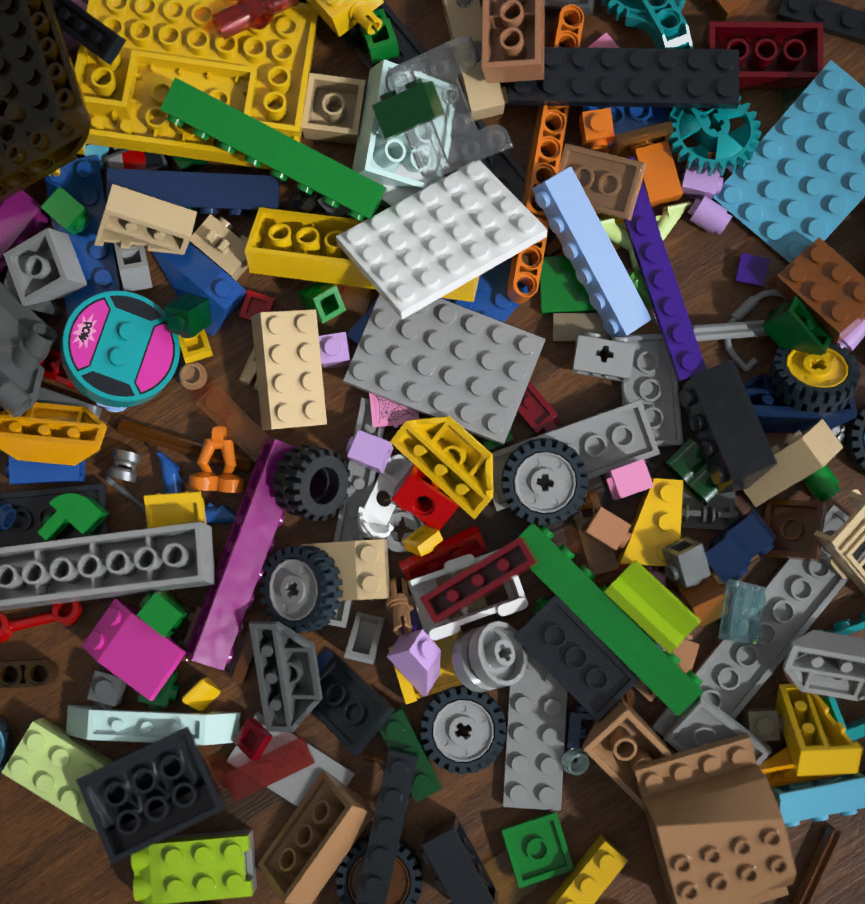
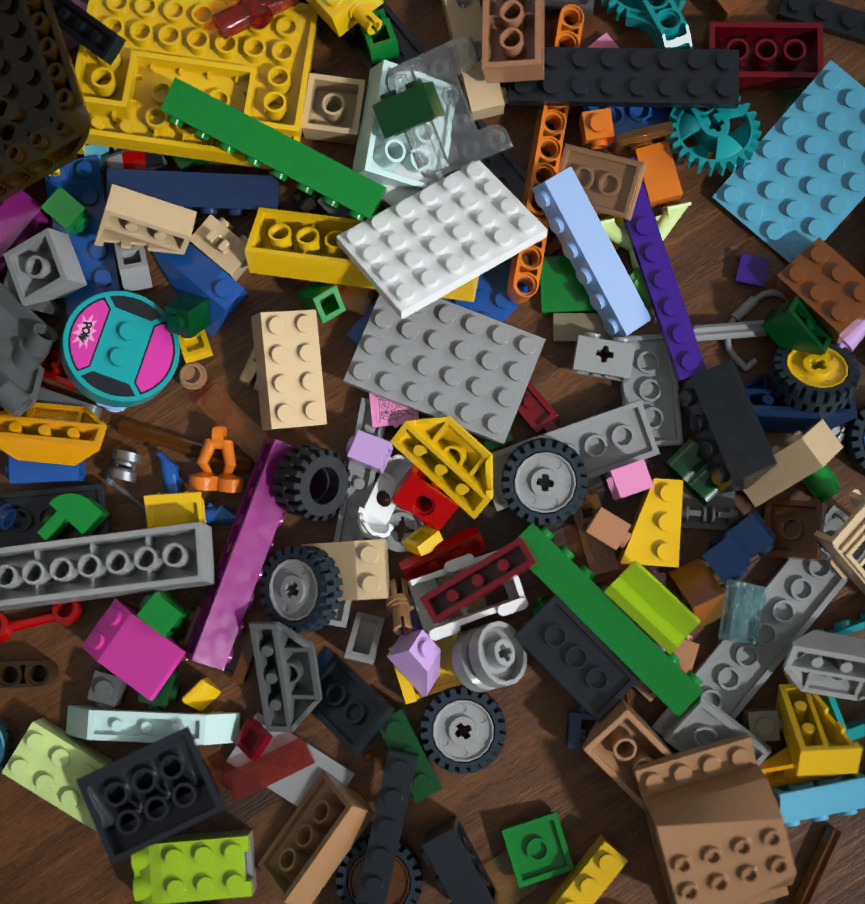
(254, 304): red plate -> none
(334, 350): lavender brick -> none
(535, 740): light grey plate -> none
(577, 766): light aqua plate -> none
(686, 562): dark grey brick -> none
(701, 184): lavender brick -> none
(709, 215): lavender brick -> none

